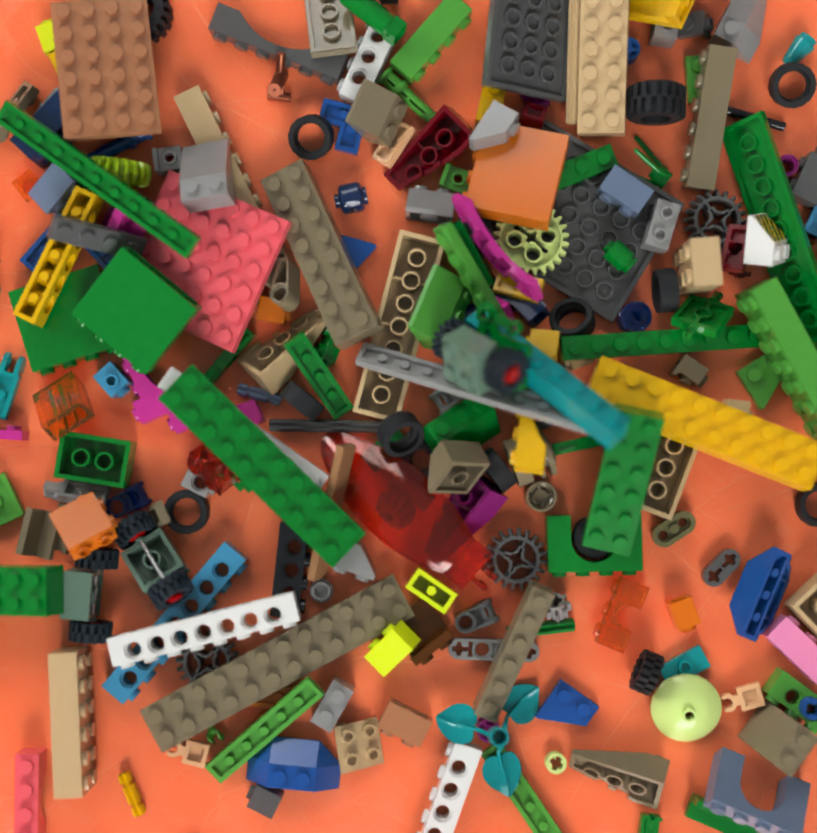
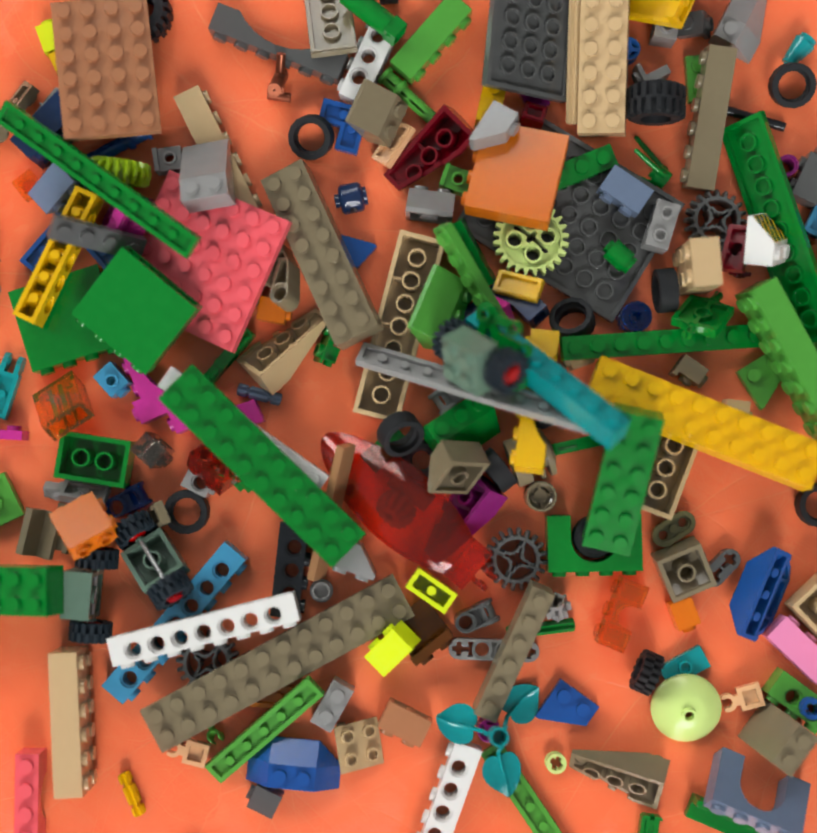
(153, 450): none -> clear smoke brick
(302, 400): black tyre -> none
(306, 425): dark grey axle -> none
(318, 375): green plate -> none
(496, 256): dark pink tile -> none
(639, 74): none -> light grey bracket
(683, 569): none -> dark tan slope

